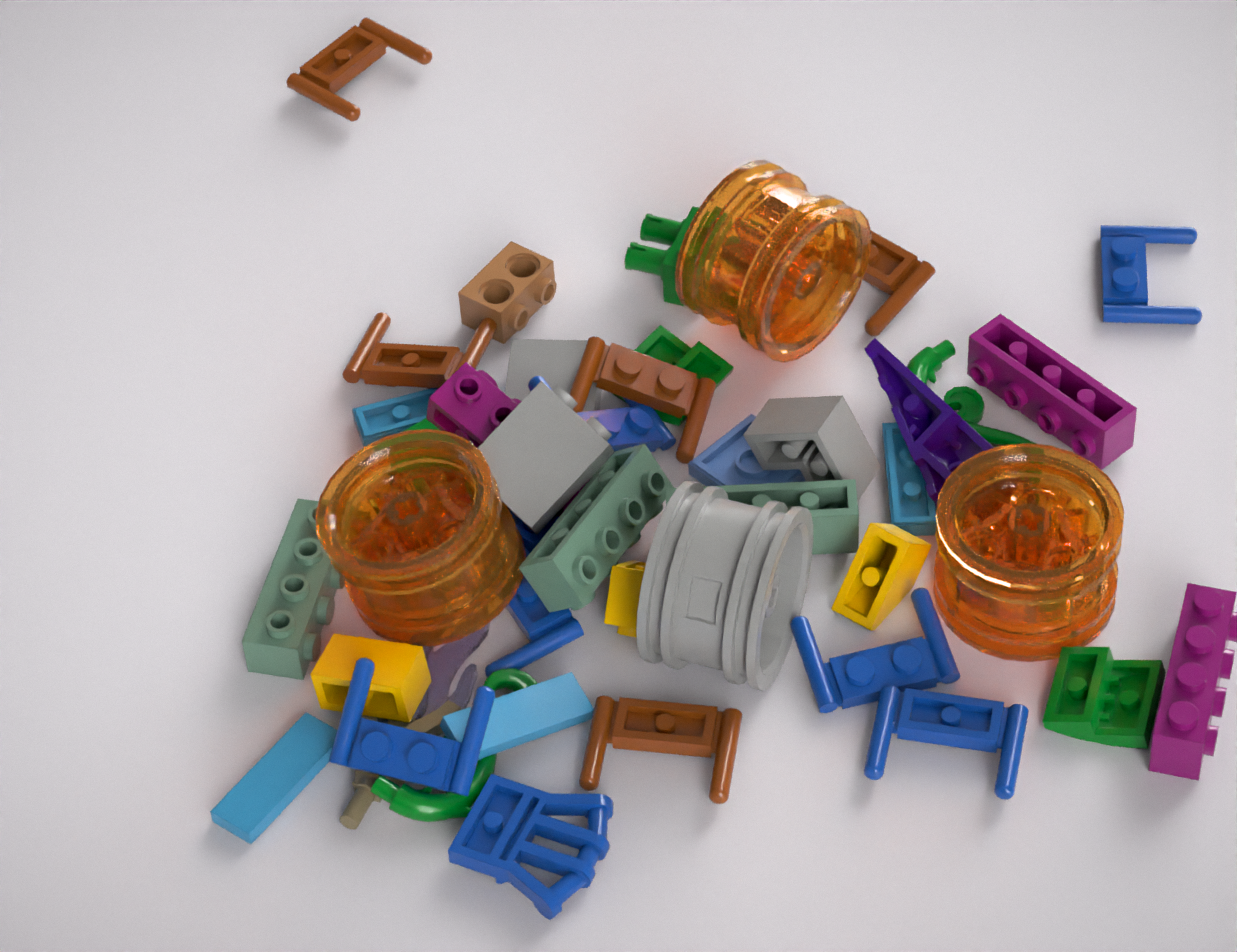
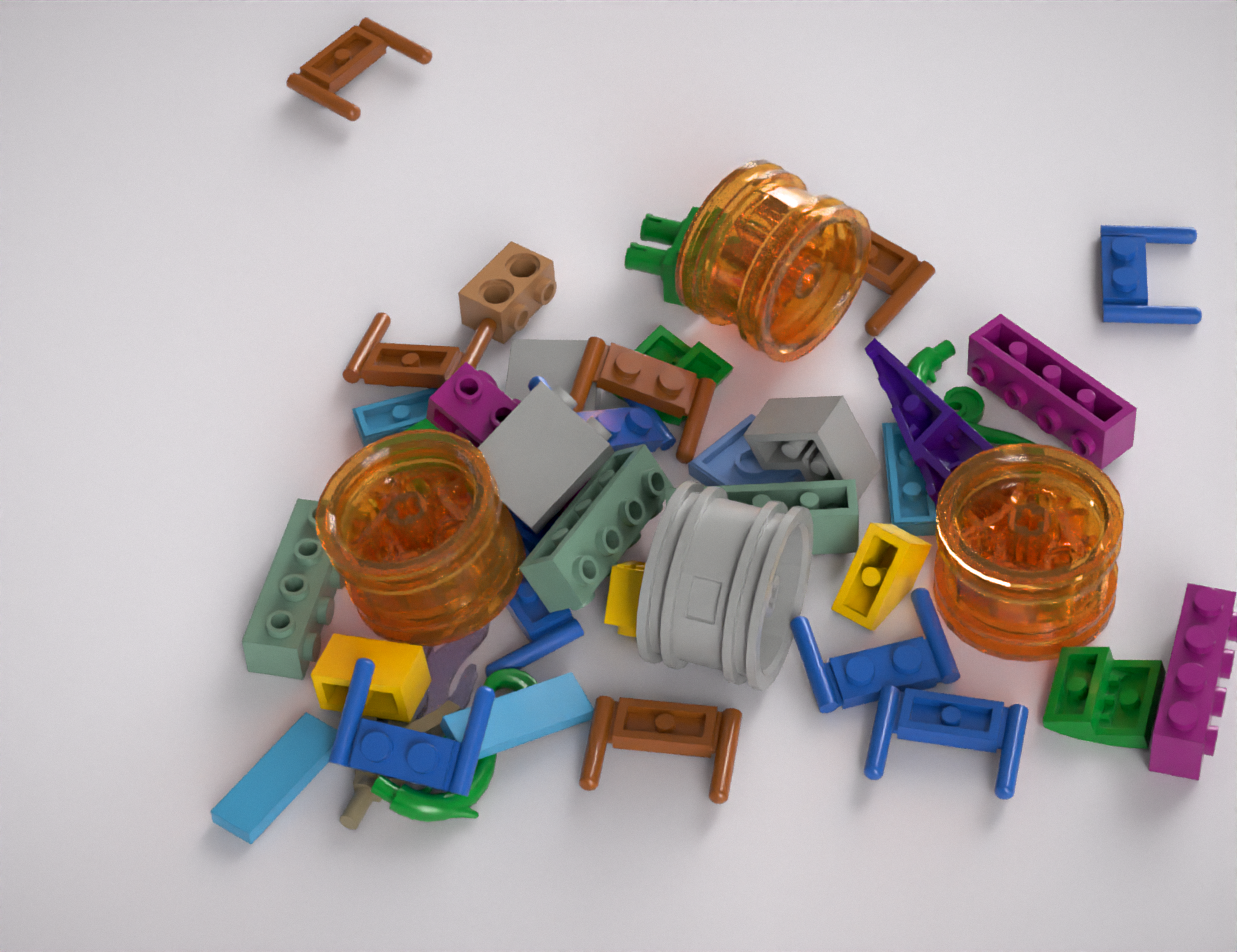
(501, 835): blue plate -> none

